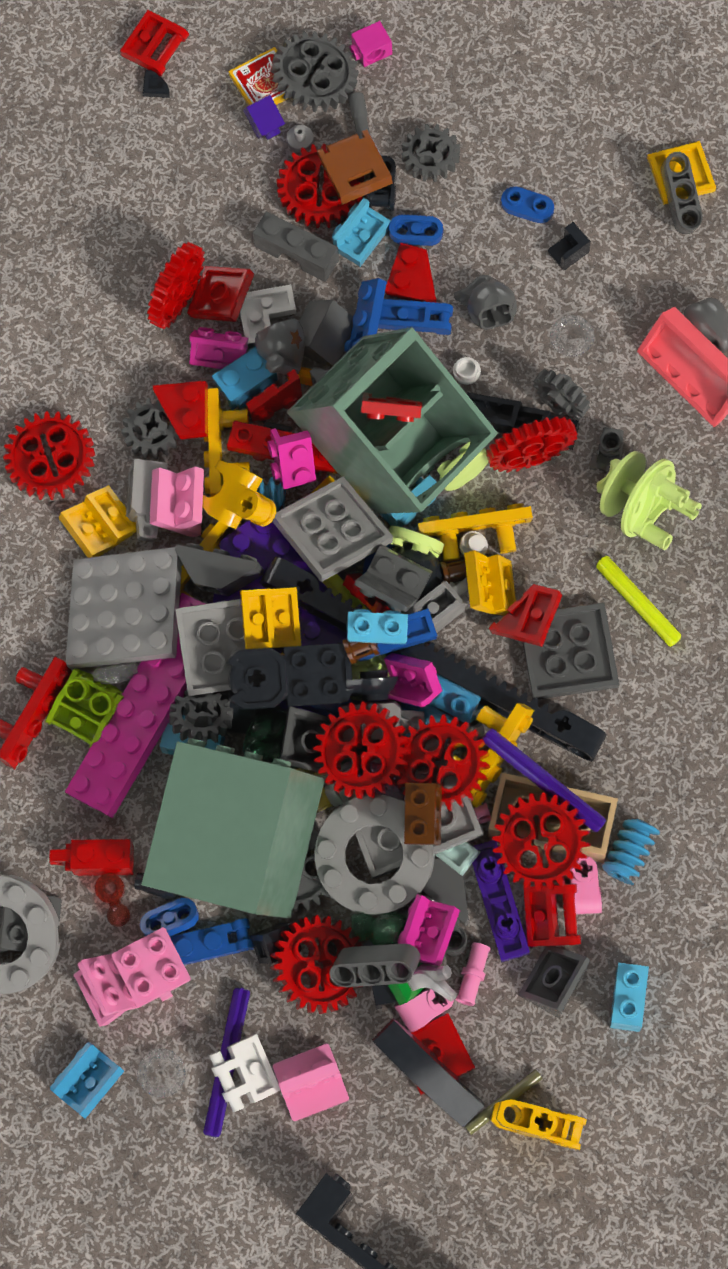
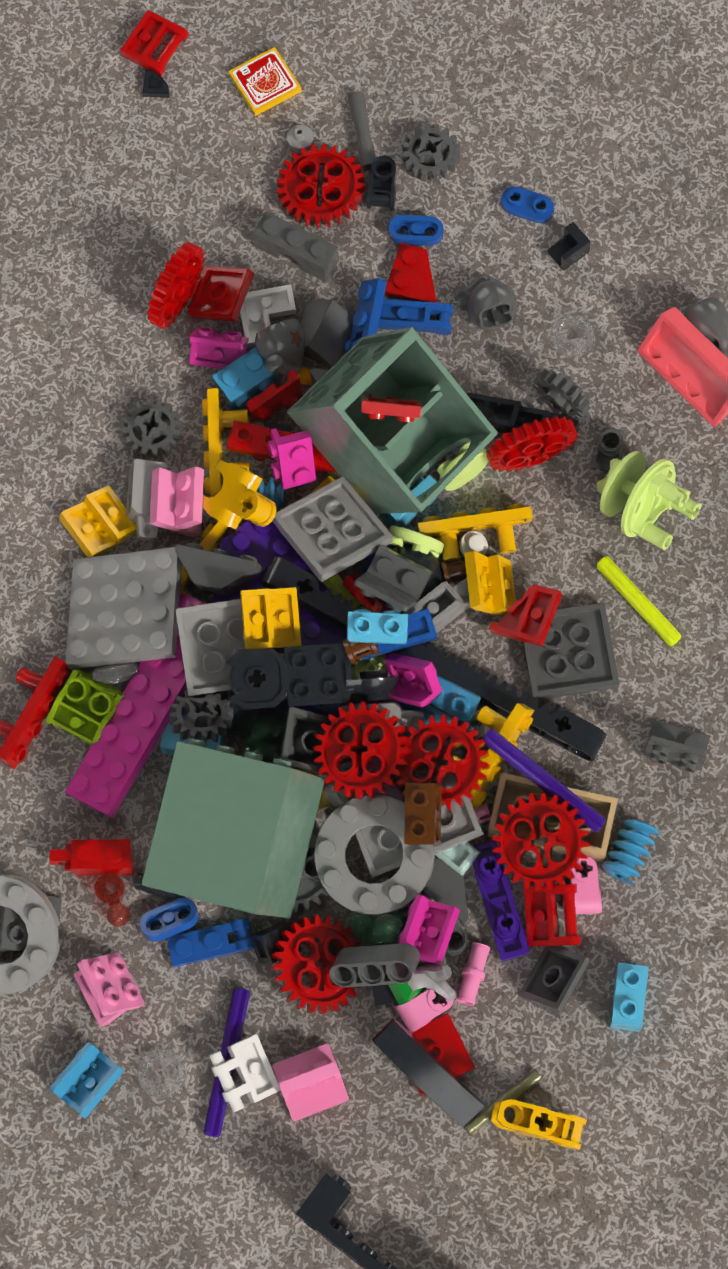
(25, 463): red gear -> none
(151, 967): bright pink bracket -> none
(185, 407): red wing -> none
(264, 118): dark purple brick -> none
(294, 58): dark grey gear -> none
(353, 159): dark orange container -> none
(360, 232): medium azure bracket -> none
(371, 44): dark pink brick -> none
(466, 371): white plate -> none
(677, 746): none -> dark grey bracket
(686, 181): dark grey beam -> none
(700, 169): yellow tile -> none

